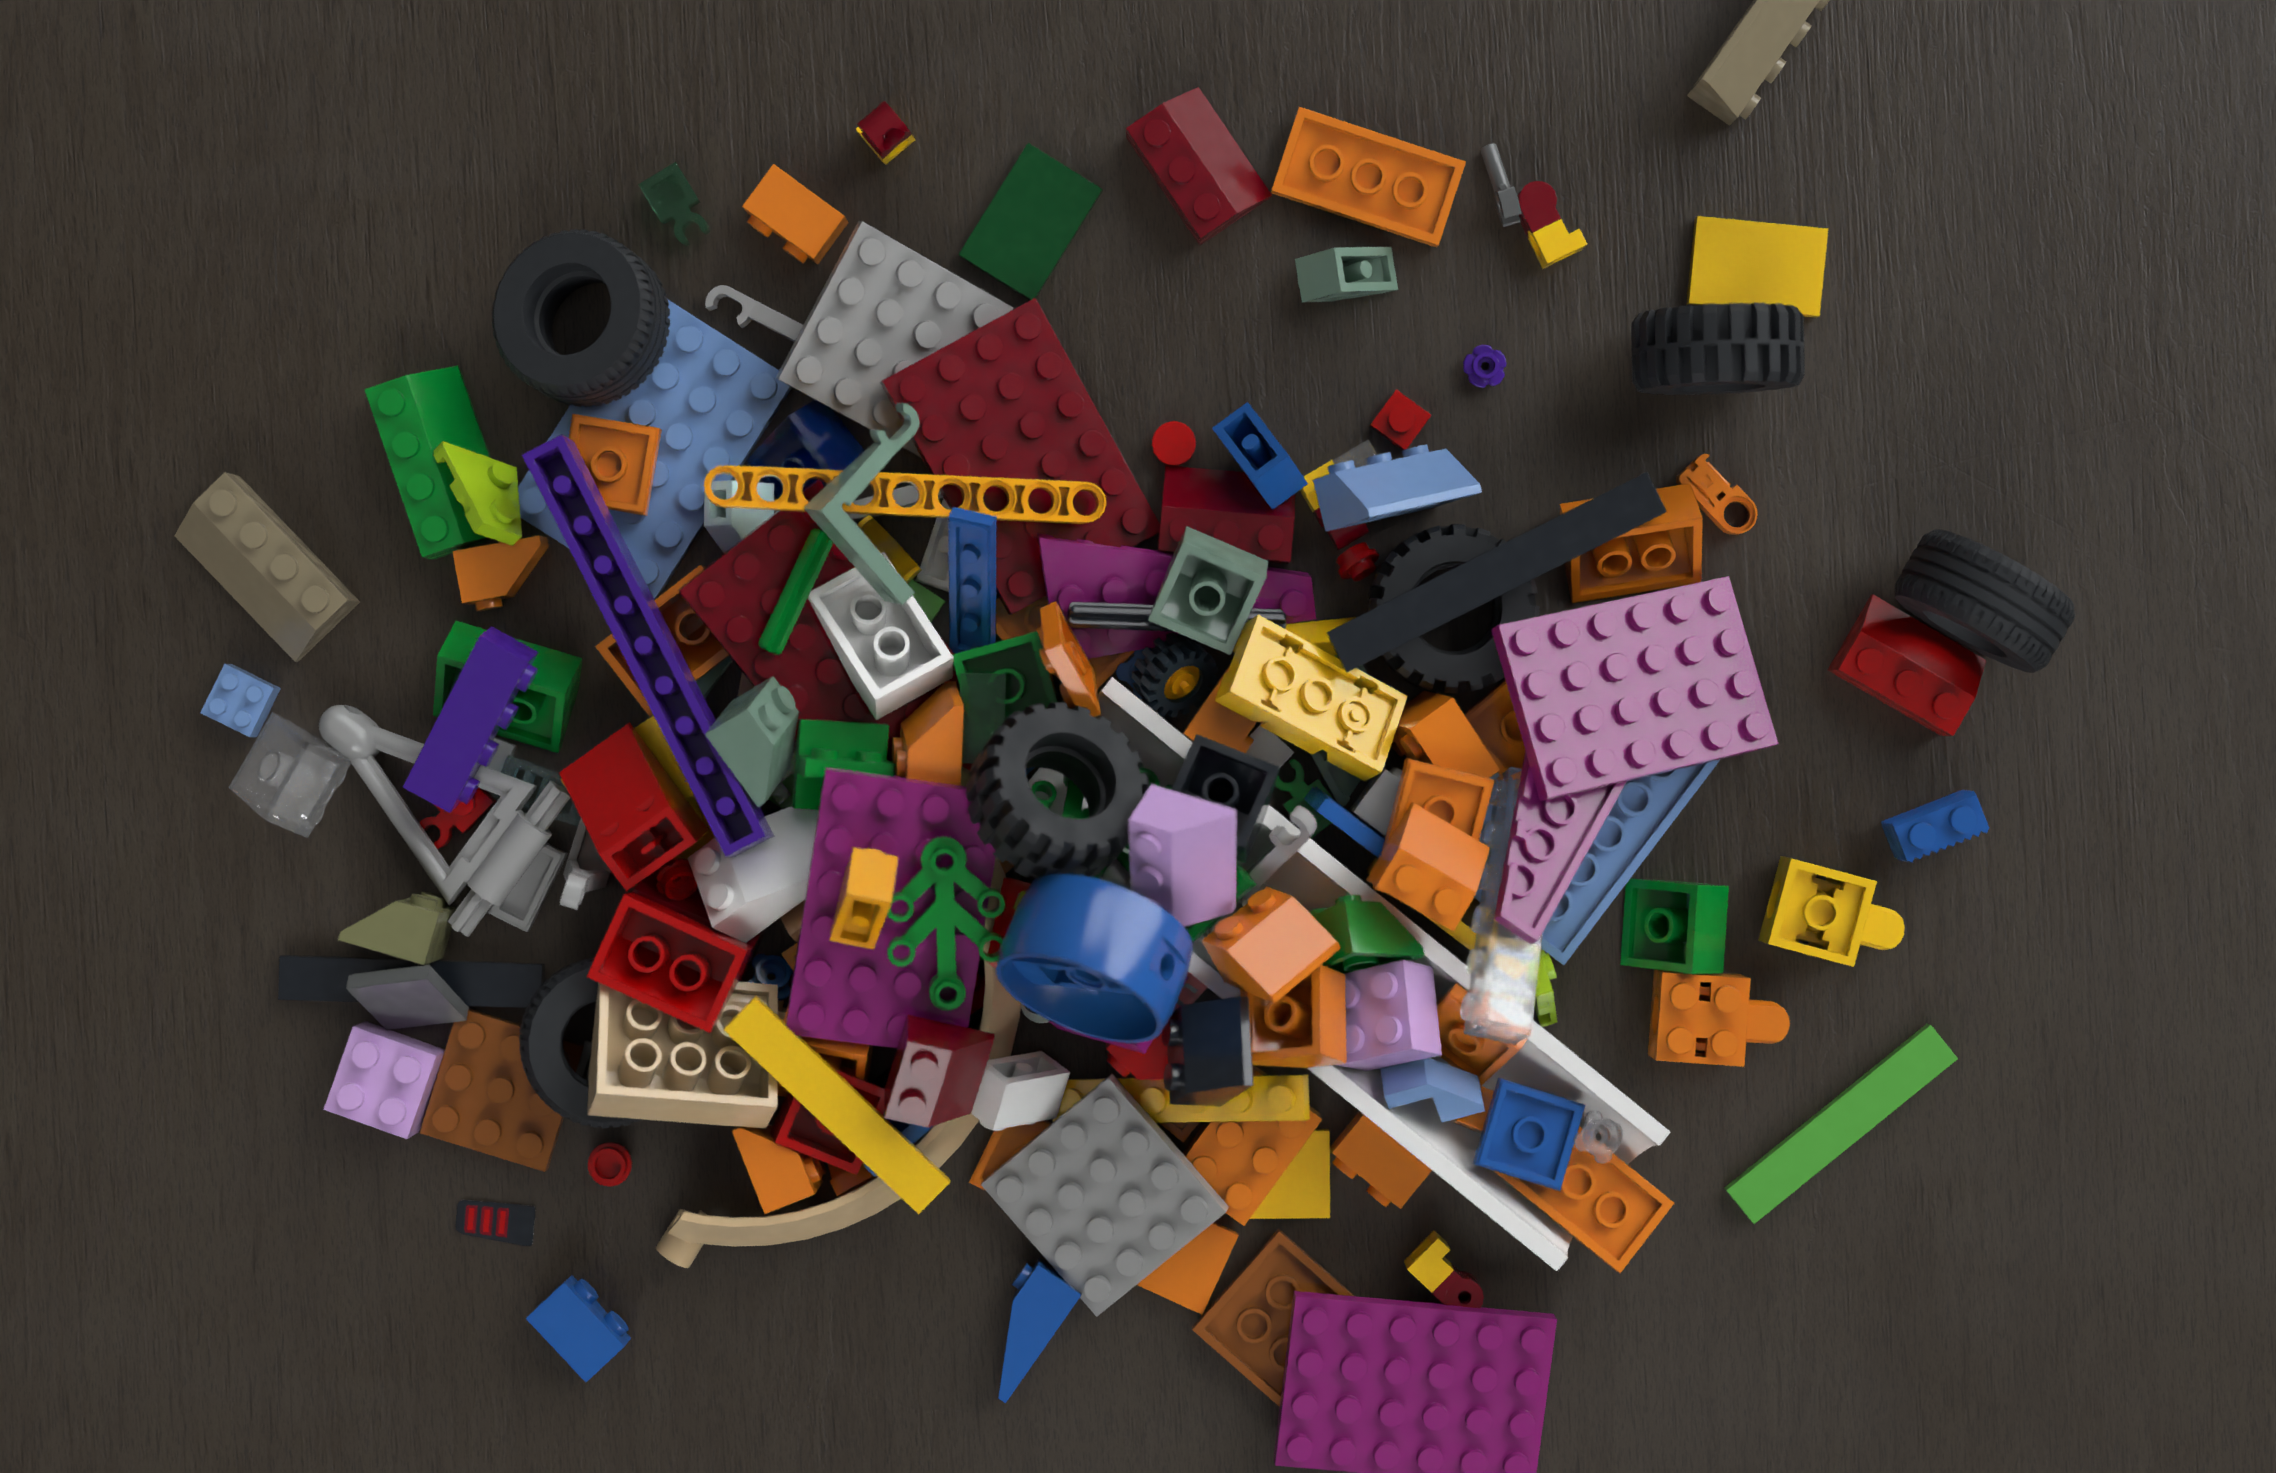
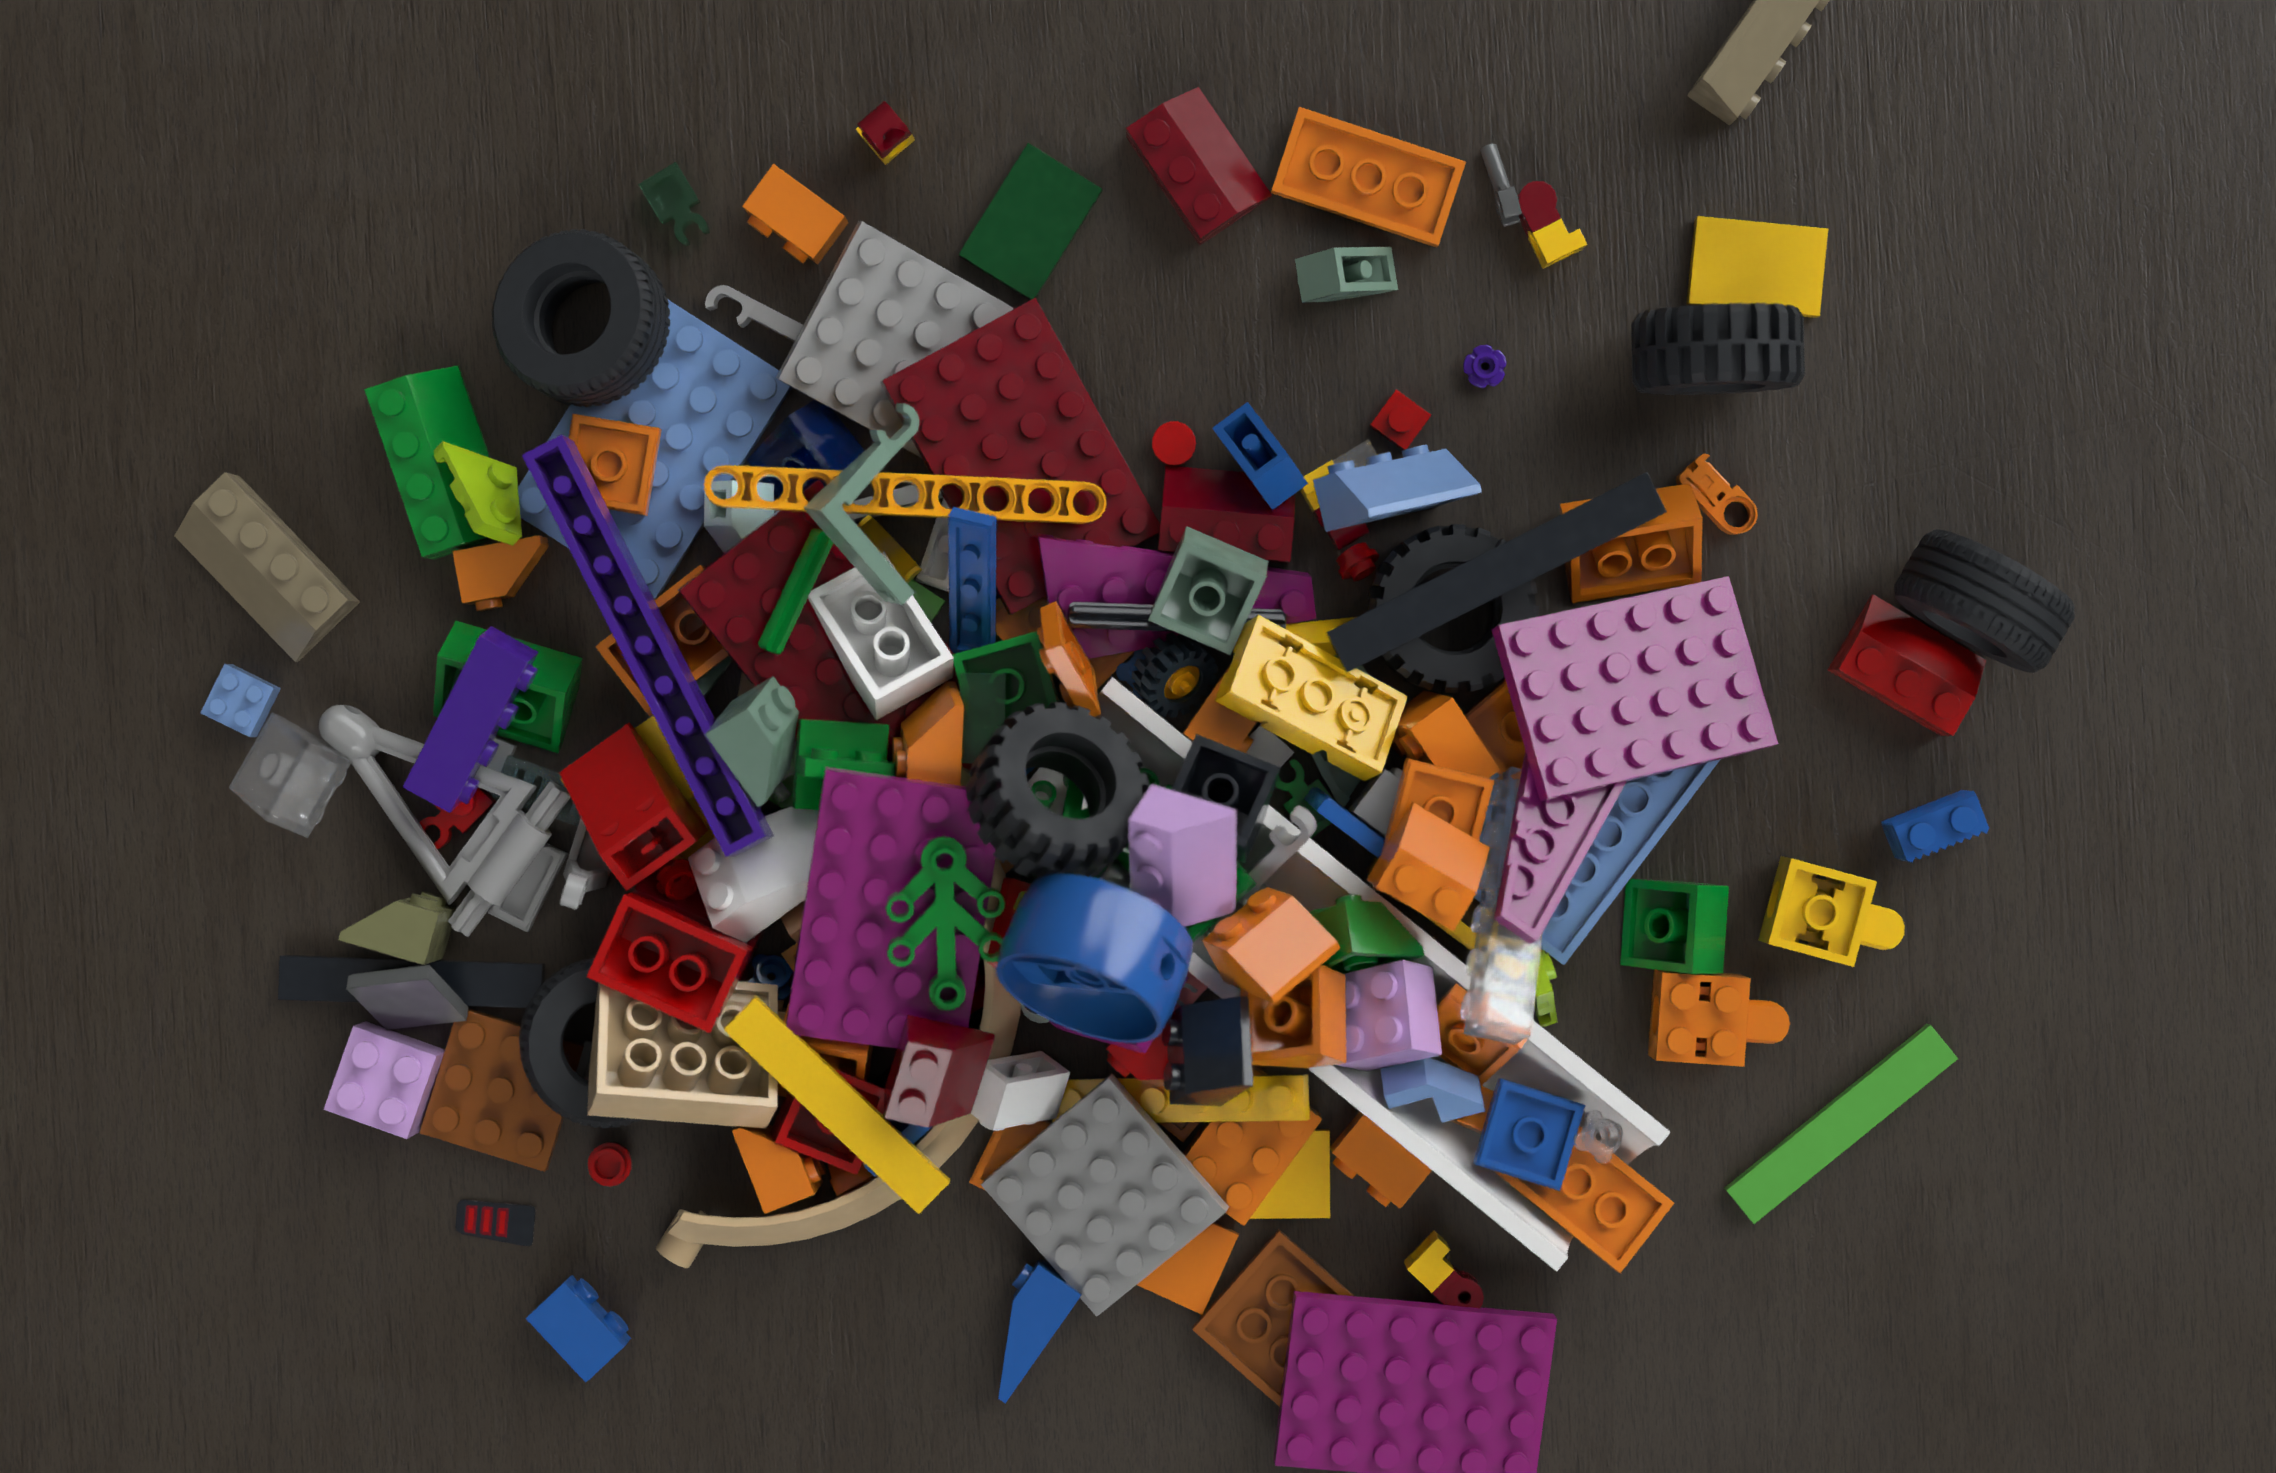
(864, 898): light orange slope -> none

